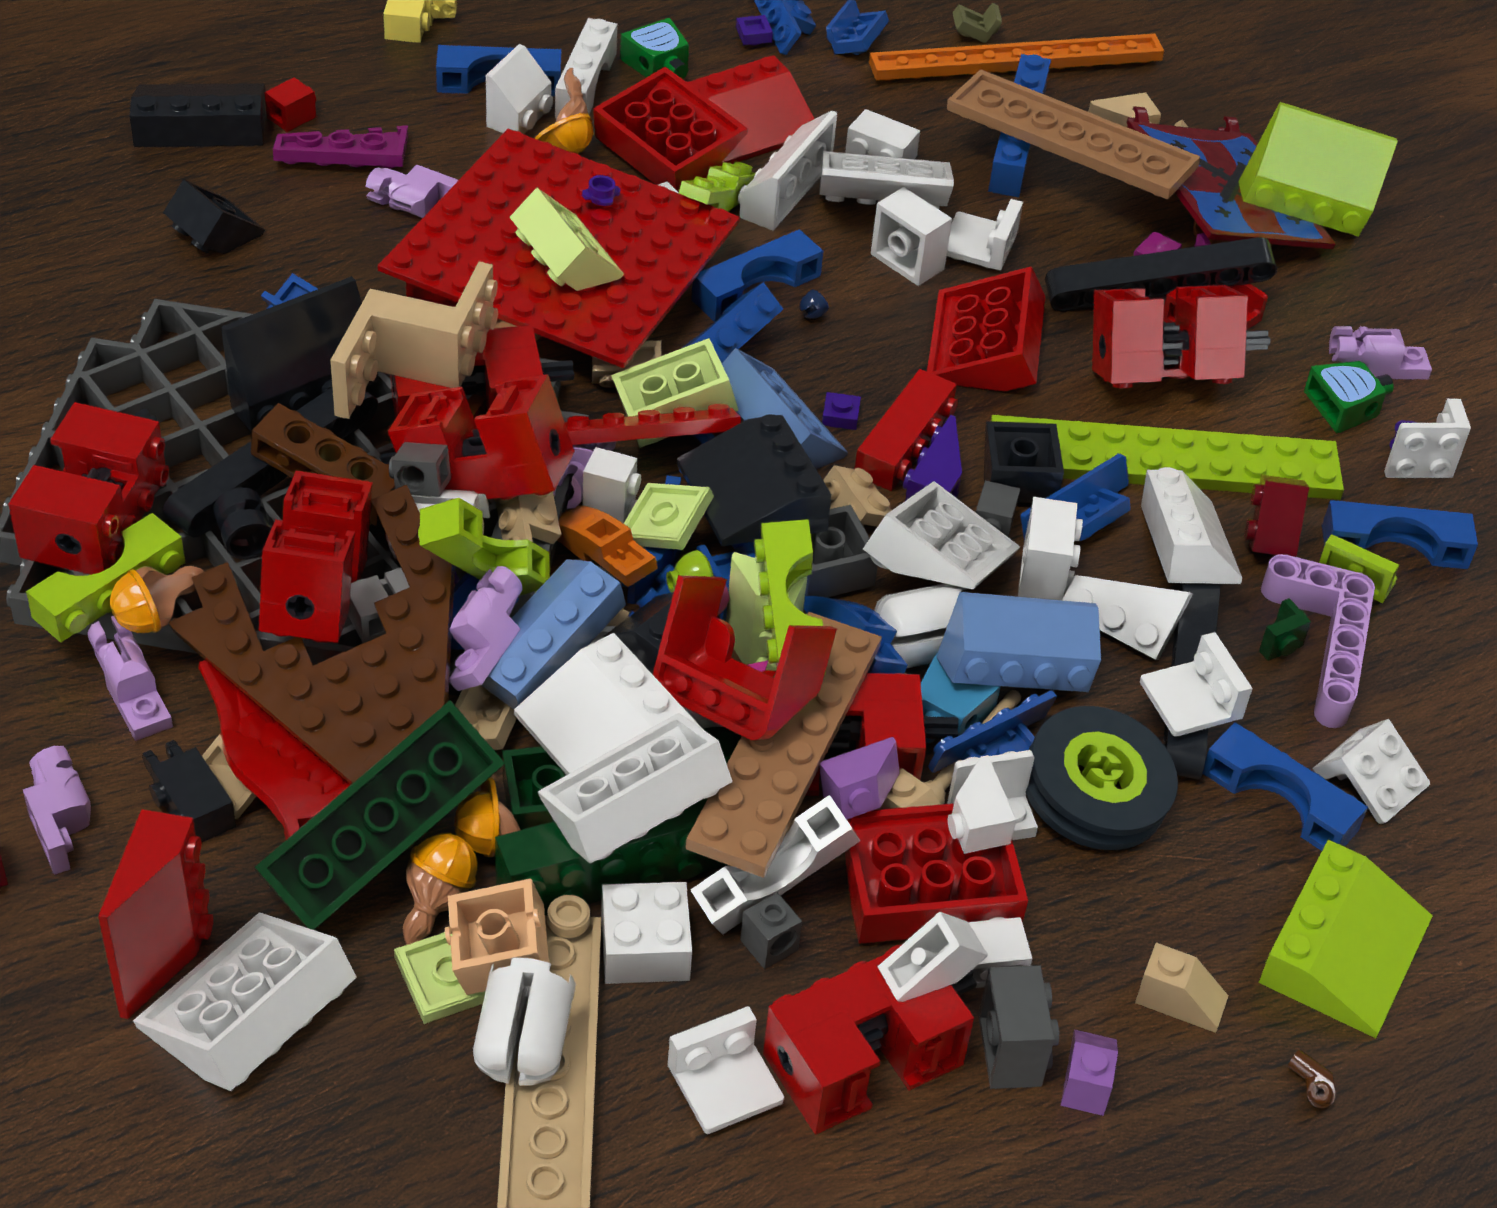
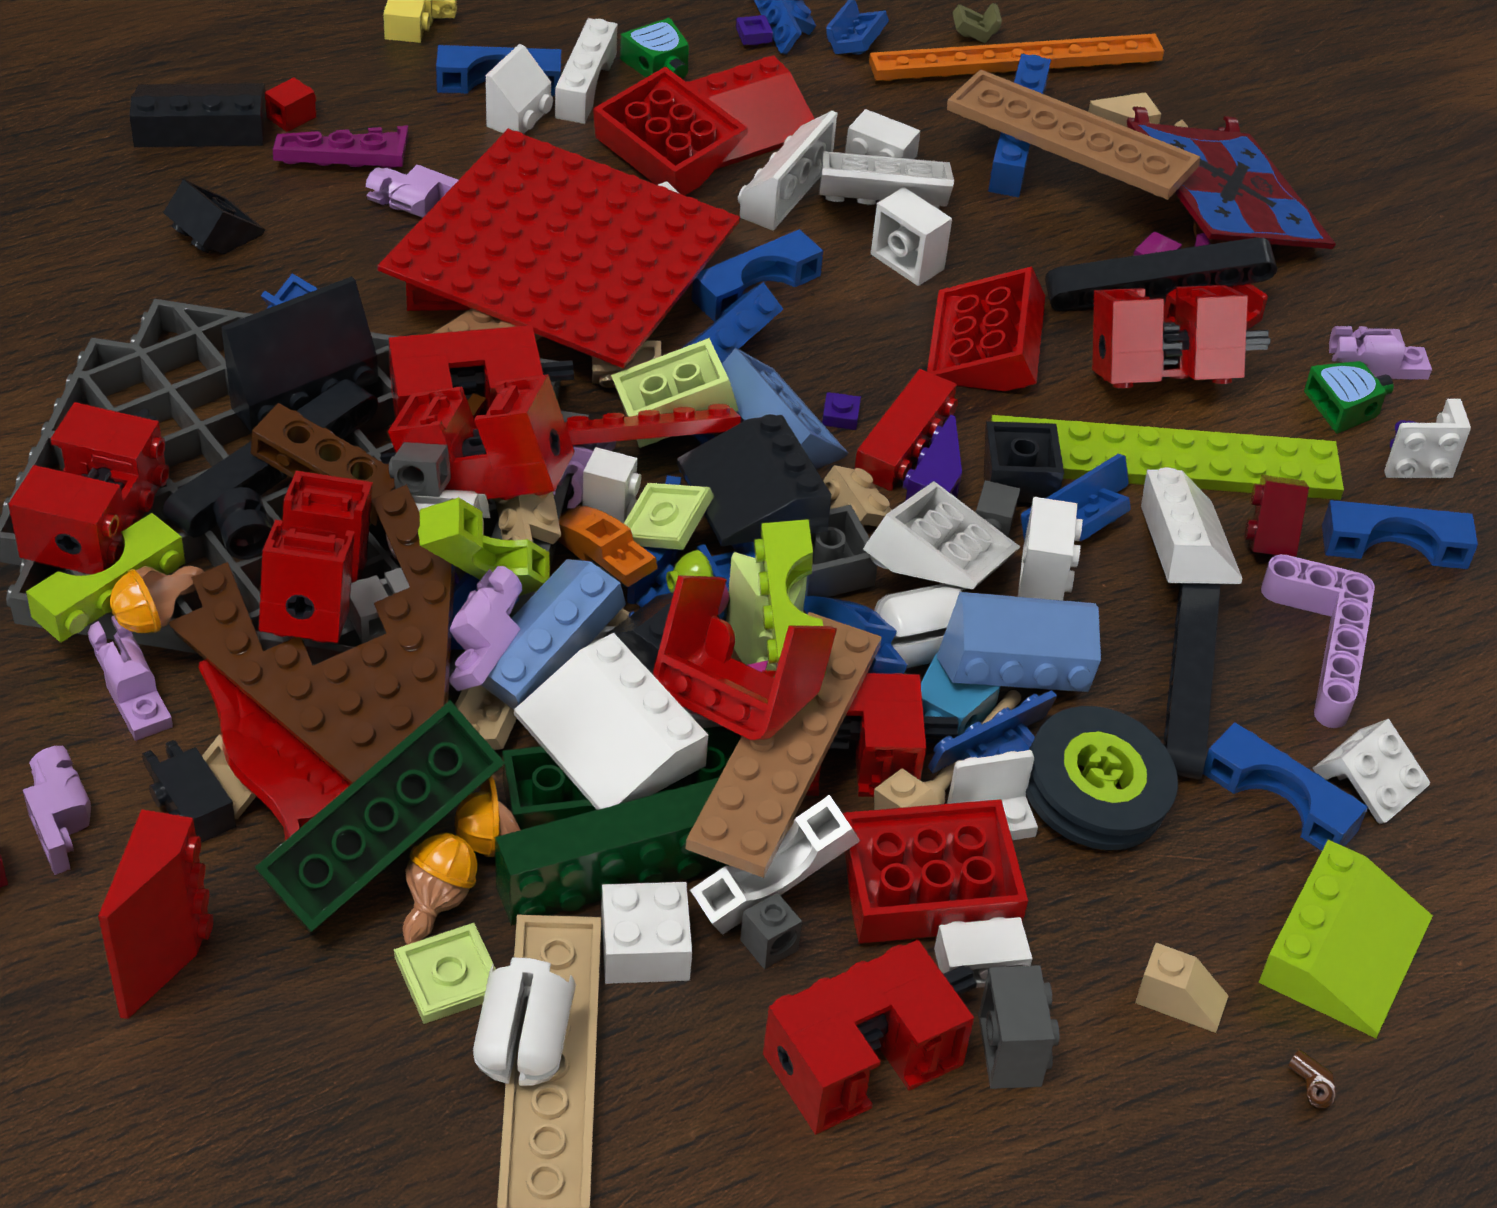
(247, 998): white slope -> none
(413, 339): tan bracket -> none
(492, 929): light nougat brick -> none
(563, 243): yellowish green slope -> none
(568, 916): tan tile -> none
(573, 124): light orange piece -> none
(601, 190): dark purple plate -> none
(636, 787): white slope -> none
(721, 186): lime slope -> none
(723, 1071): white bracket -> none
(813, 304): dark blue hinge -> none
(861, 777): medium lavender slope -> none
(932, 958): white slope -> none
(981, 811): white slope -> none
(982, 239): white bracket -> none
(1090, 1072): medium lavender slope -> none
(1132, 612): white wing -> none
(1200, 691): white bracket -> none
(1286, 633): dark green bracket -> none
(1317, 169): lime slope -> none
(1351, 557): lime bracket -> none

